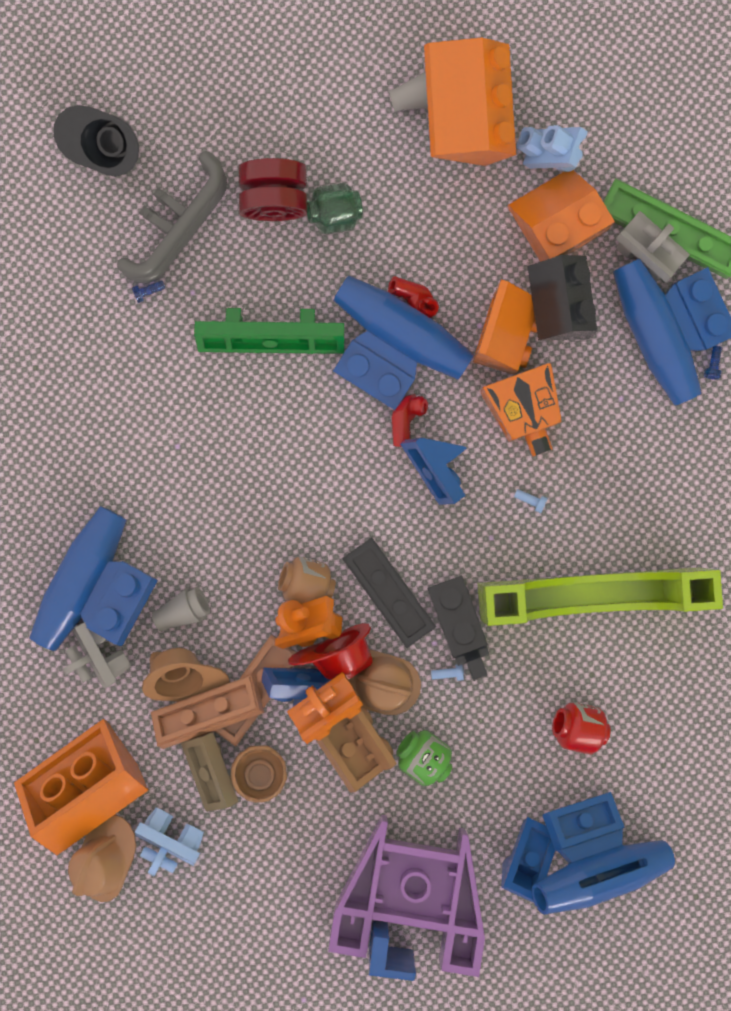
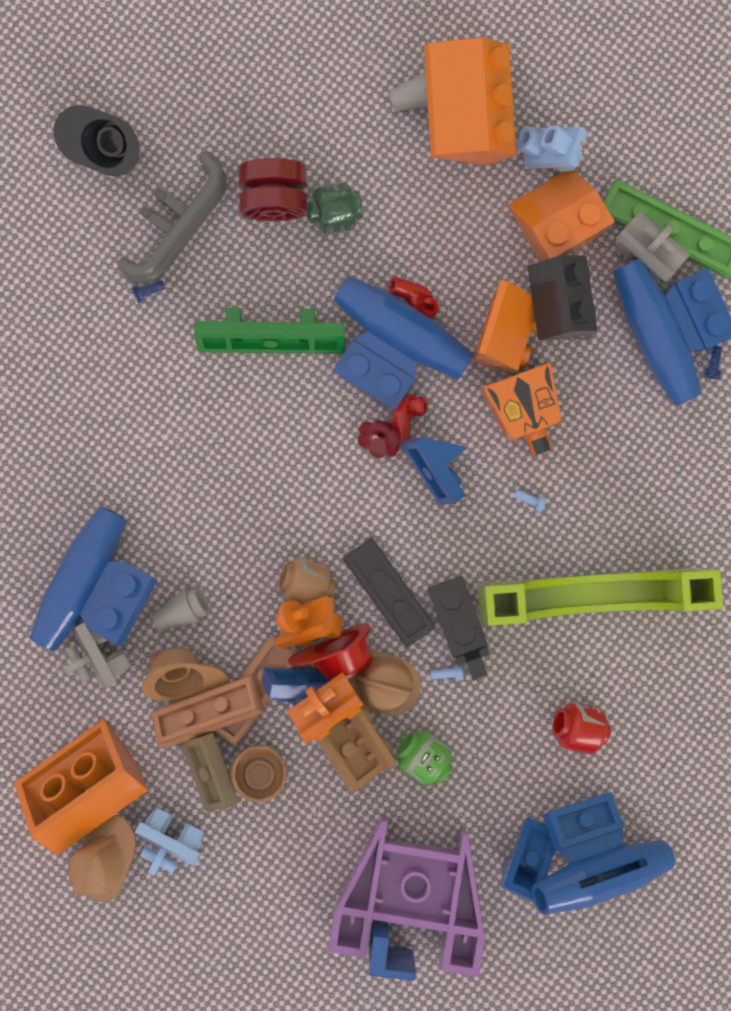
(379, 438): none -> dark red plant

